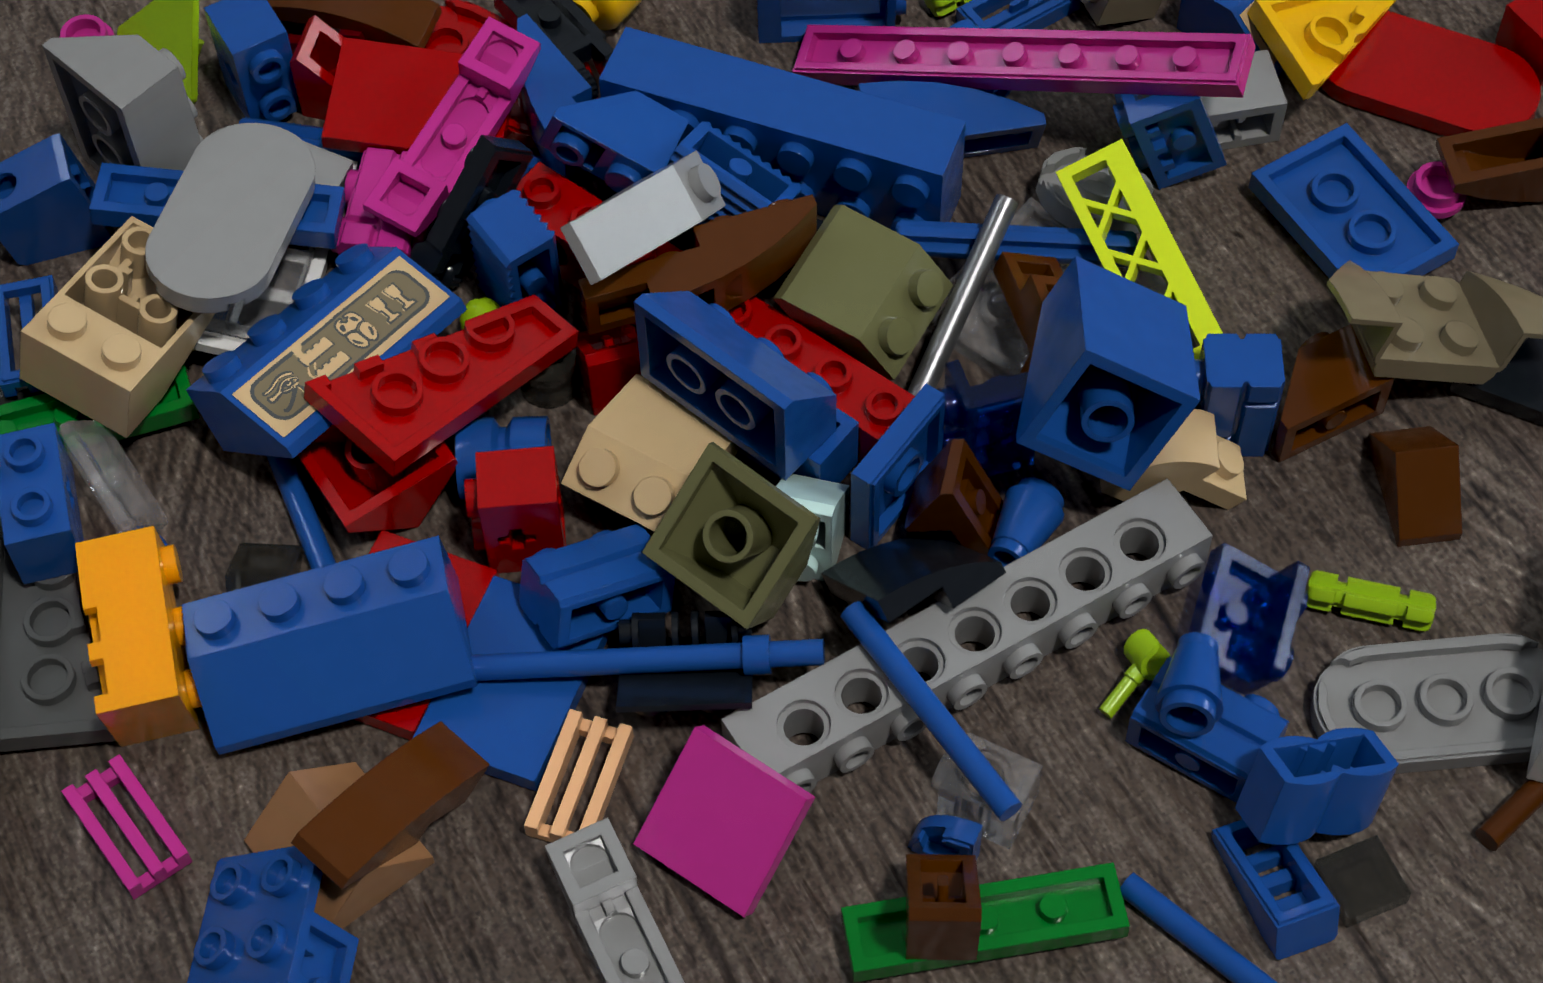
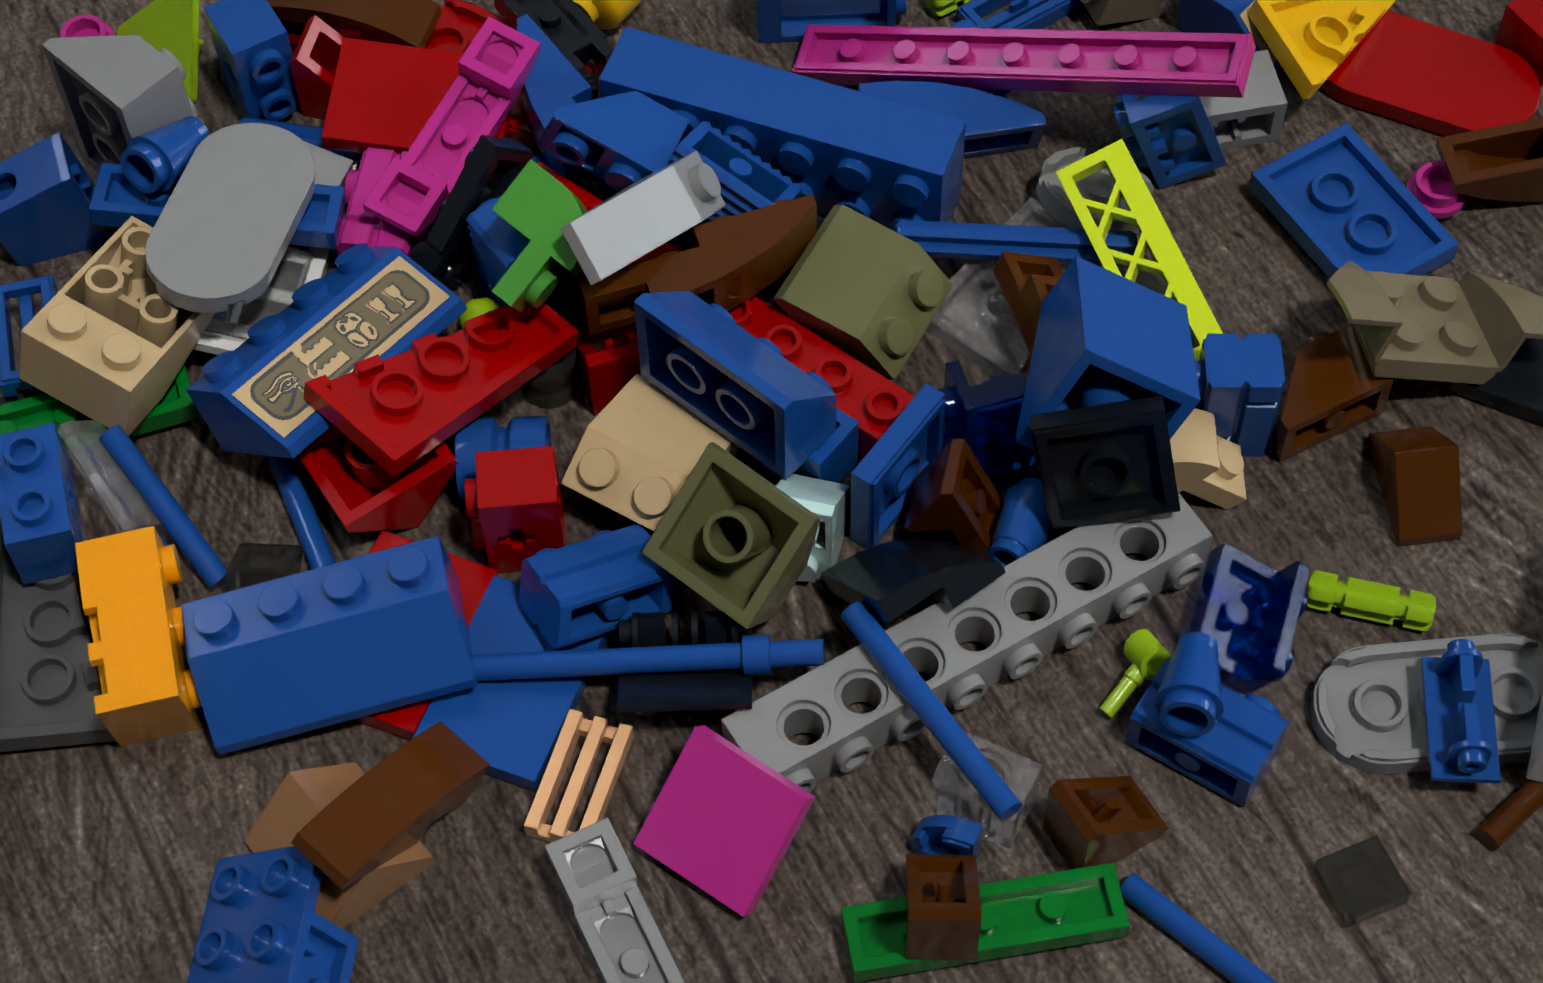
(100, 786): dark pink tile -> none
(160, 156): none -> blue cone
(164, 506): none -> blue bar
(537, 208): none -> bright green brick
(964, 293): flat silver bar -> none
(1099, 820): none -> reddish brown slope
(1105, 462): none -> black tile
(1287, 923): blue slope -> none
(1316, 785): blue brick -> none
(1460, 715): none -> blue hinge

